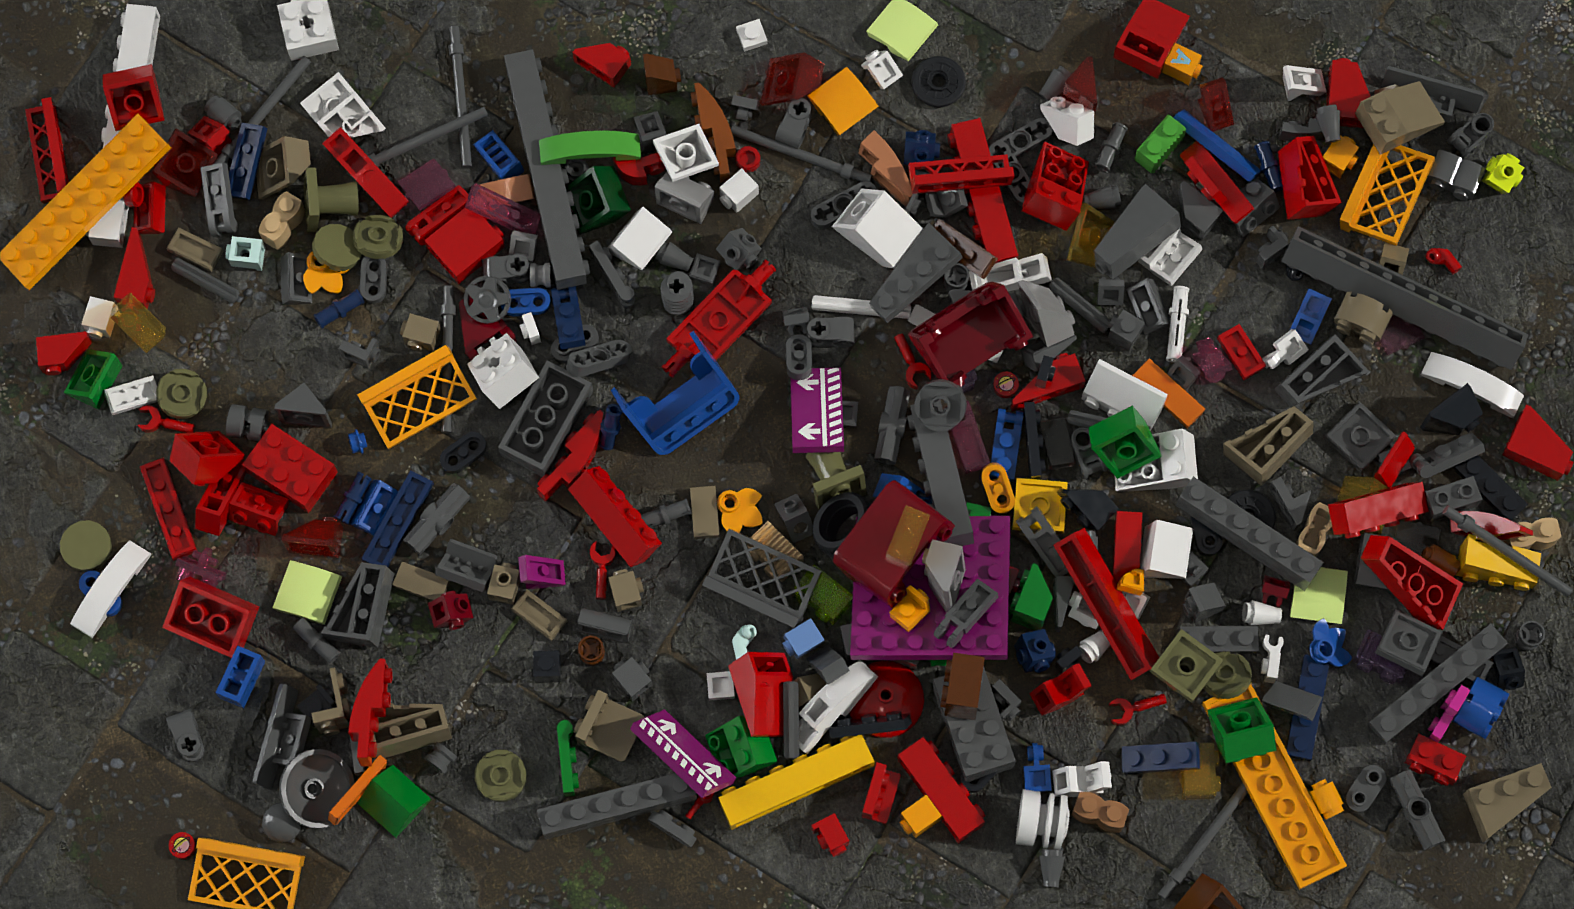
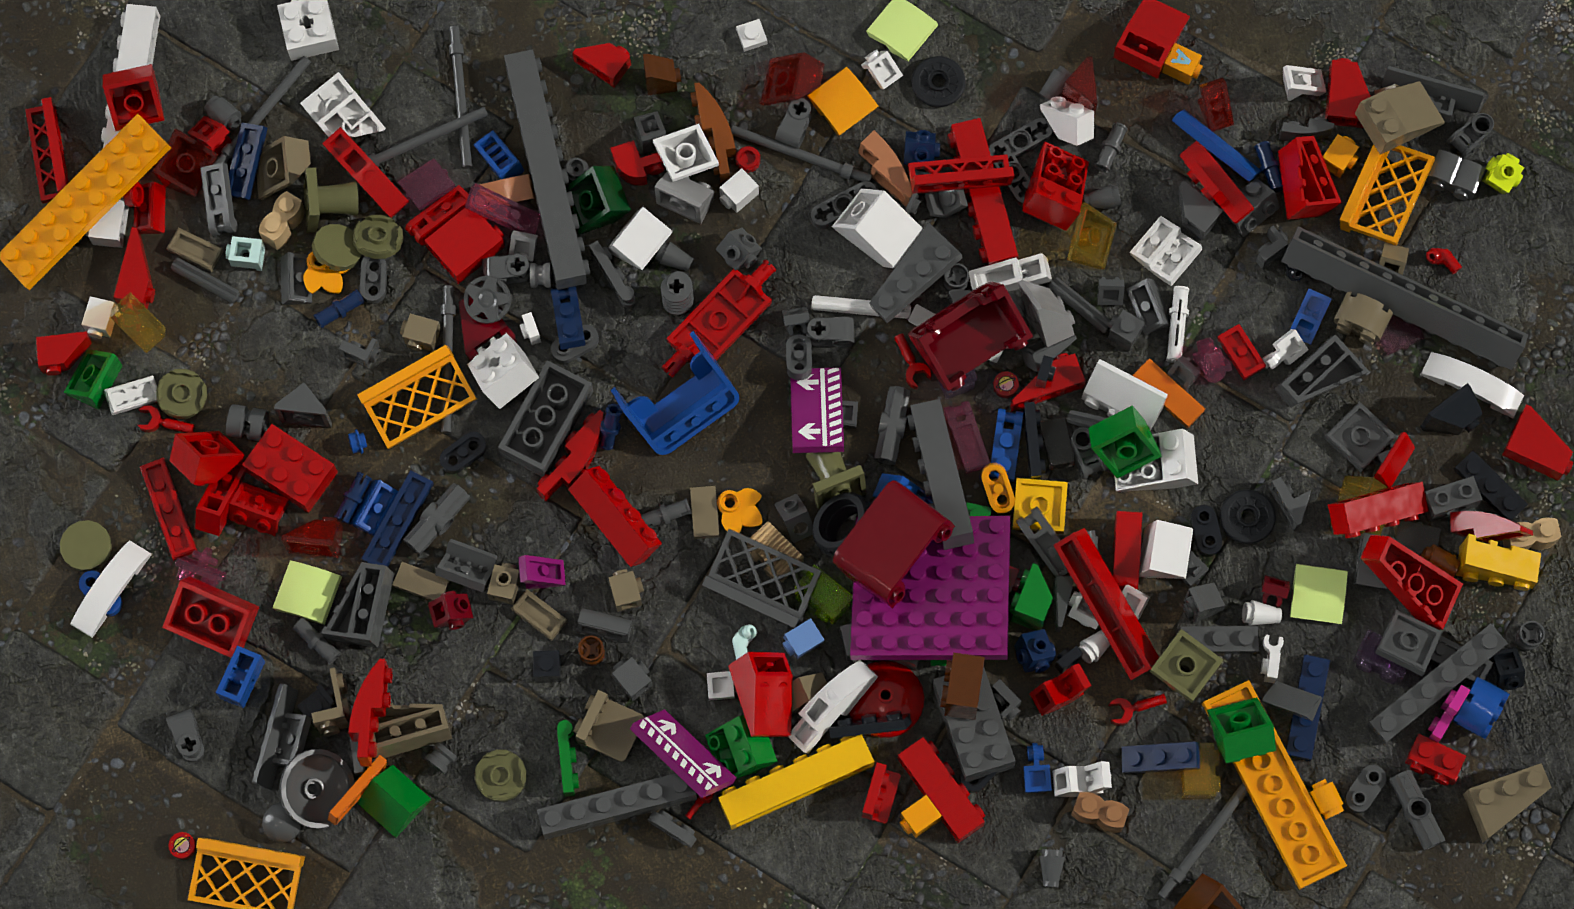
(526, 299): blue plate -> none
(583, 363): dark grey beam -> none
(589, 145): bright green slope -> none
(601, 561): red piece -> none
(704, 269): dark grey tile -> none
(745, 105): dark grey tile -> none
(791, 719): dark grey axle -> none
(828, 664): dark grey slope -> none
(831, 835): red brick -> none
(907, 536): clear yellow brick -> none
(911, 608): light orange bracket -> none
(929, 414): dark grey plate -> none
(944, 571): light grey slope -> none
(966, 612): dark grey hinge -> none
(974, 256): reddish brown tile -> none
(1042, 819): white wheel -> none
(1090, 506): black slope -> none
(1132, 582): light orange tile -> none
(1136, 232): dark grey slope -> none
(1160, 144): bright green brick -> none
(1230, 678): olive tile -> none
(1249, 533): dark grey brick -> none
(1269, 446): dark tan wedge -> none
(1315, 531): tan brick -> none
(1329, 122): dark grey cone -> none
(1330, 644): blue plate -> none
(1447, 455): dark grey plate -> none
(1468, 524): dark grey bar -> none

